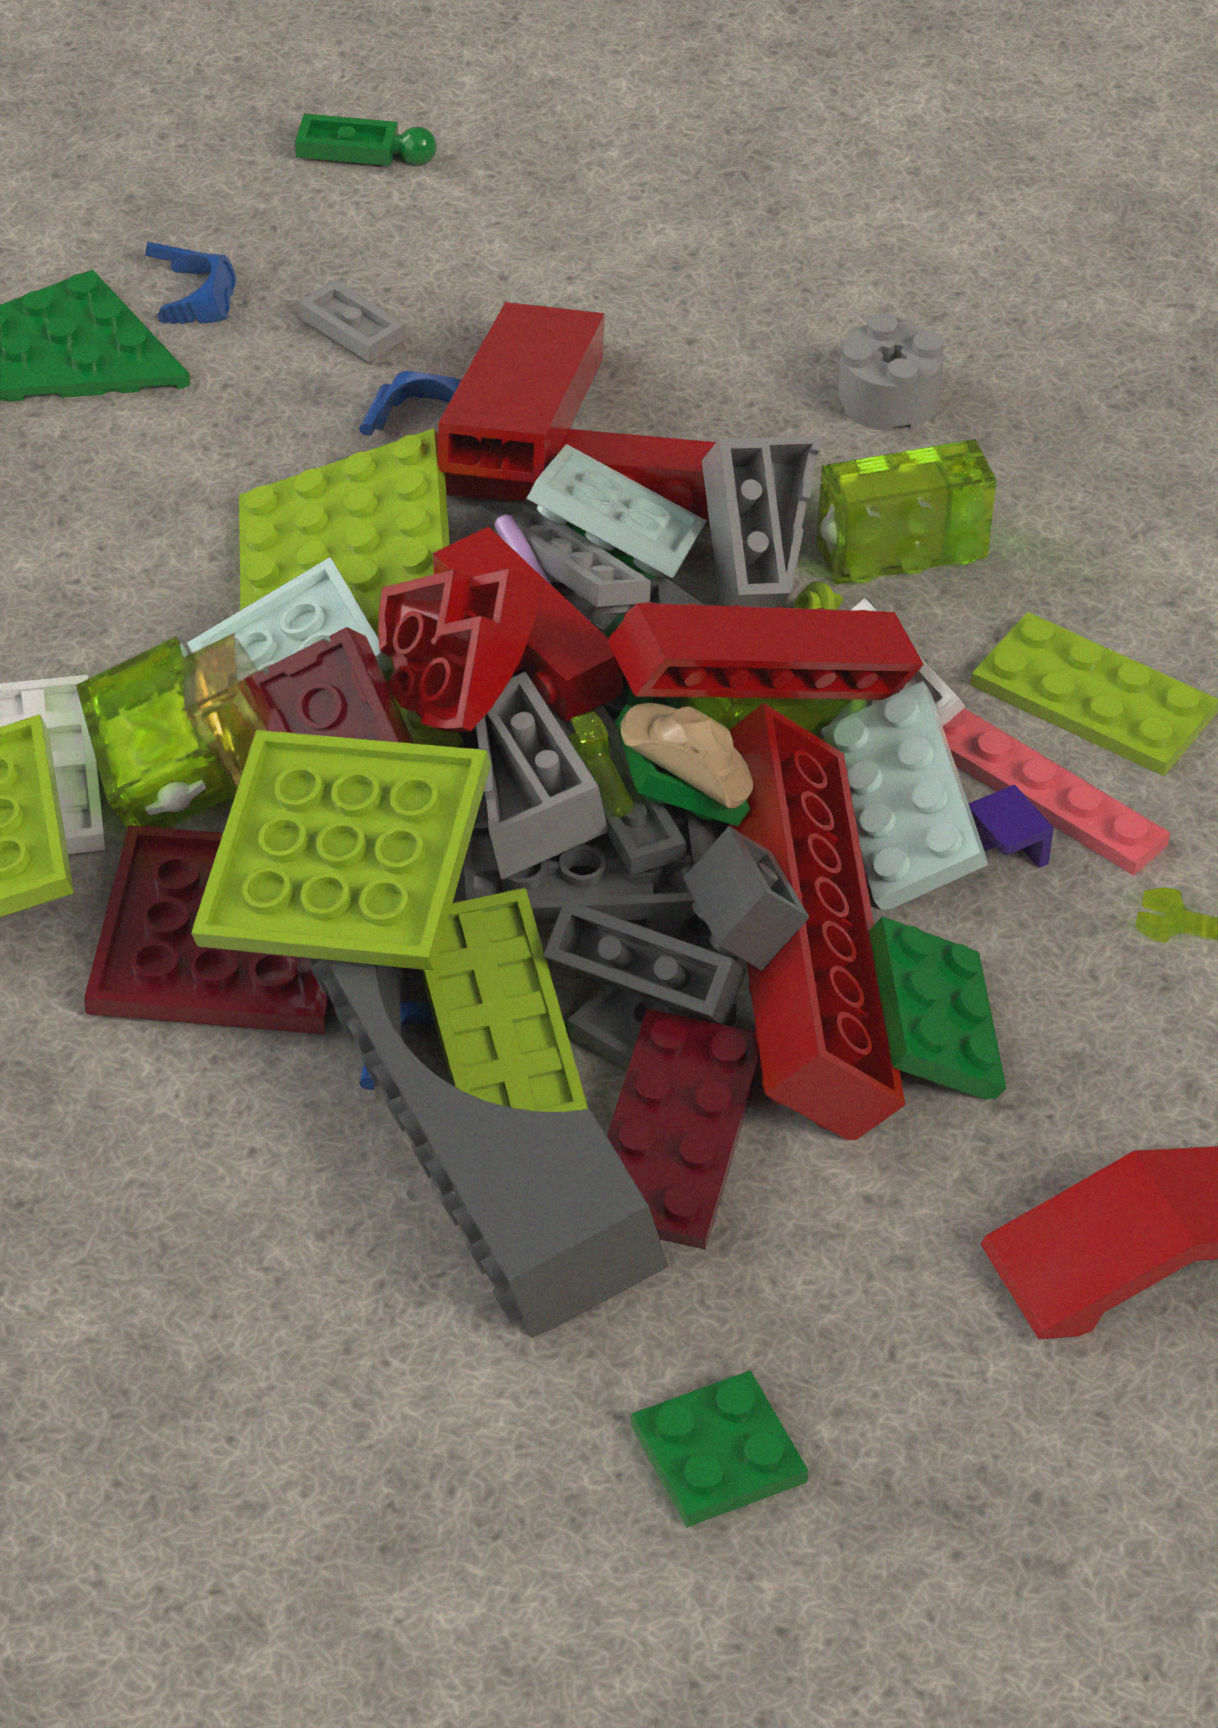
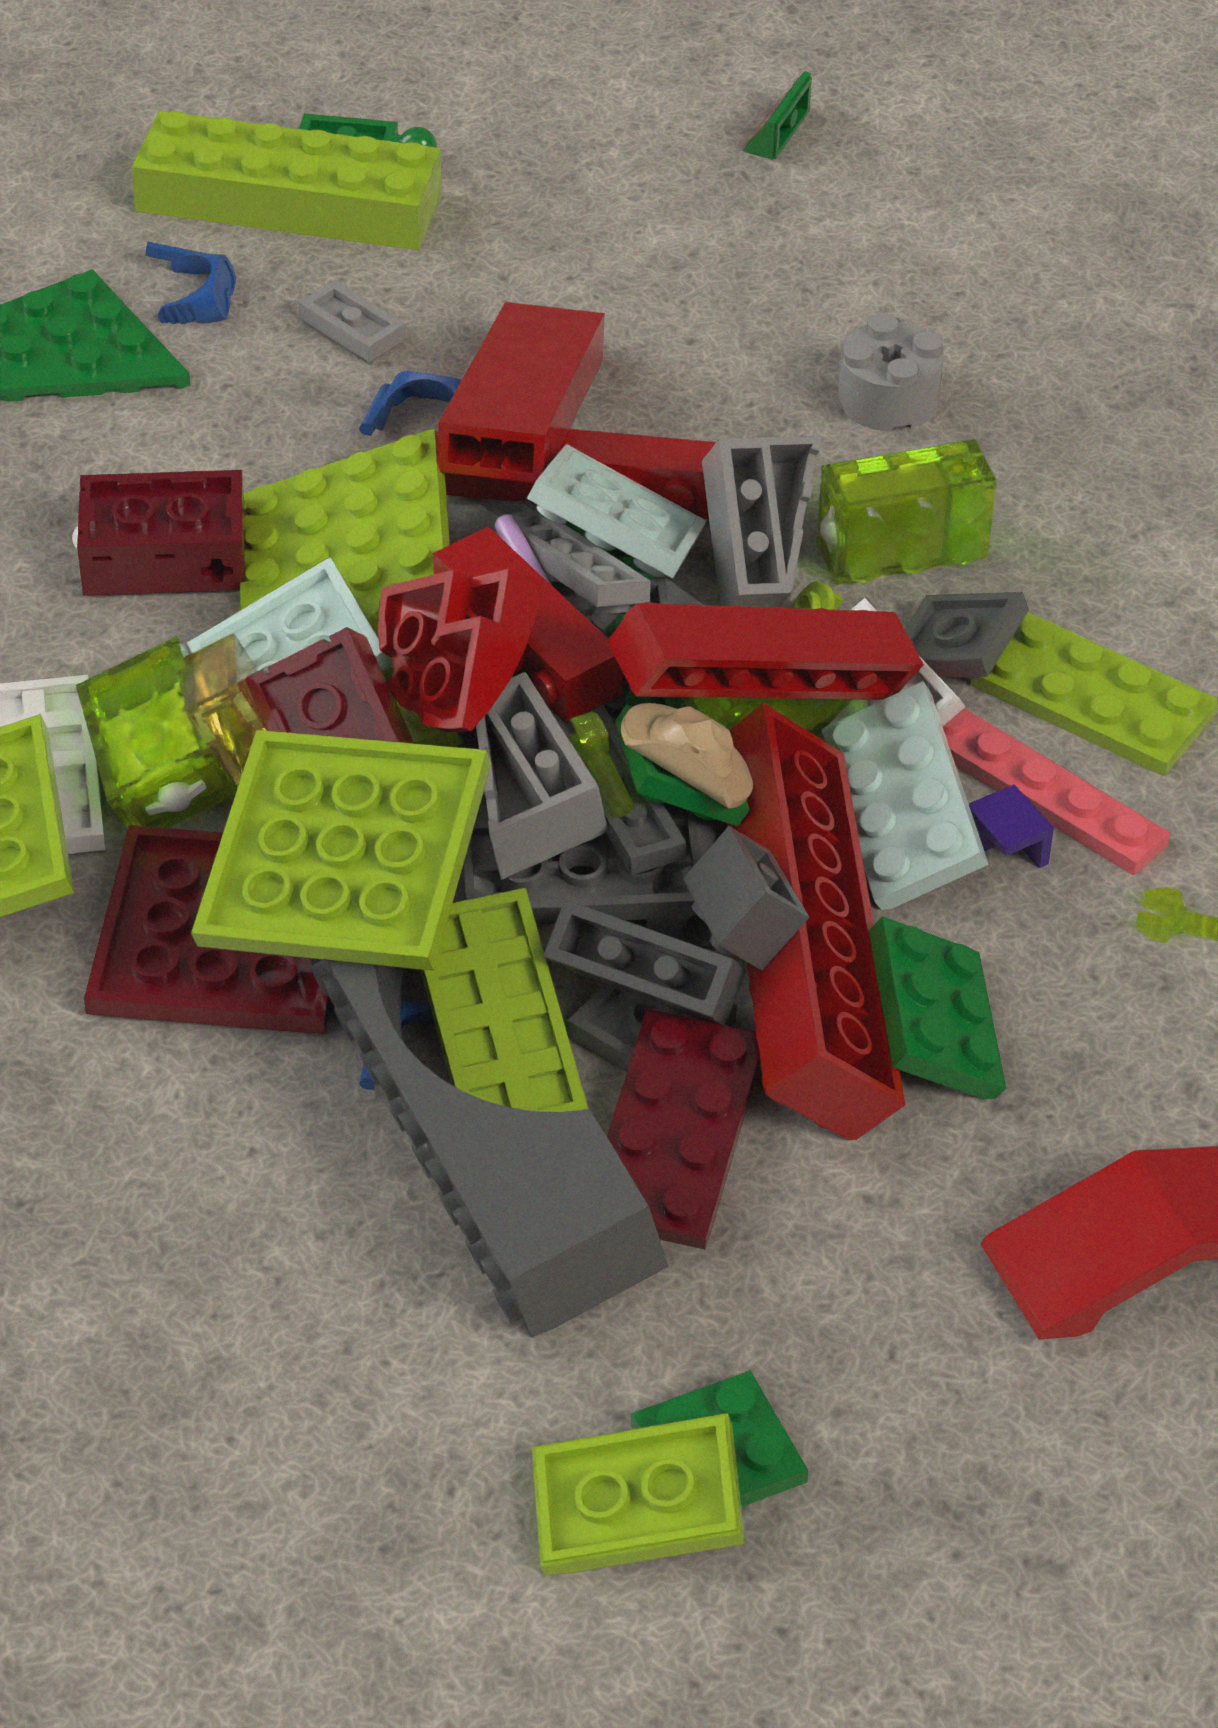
(161, 532): none -> dark red piece
(287, 179): none -> lime brick
(637, 1495): none -> lime tile
(782, 120): none -> green slope
(965, 631): none -> dark grey plate

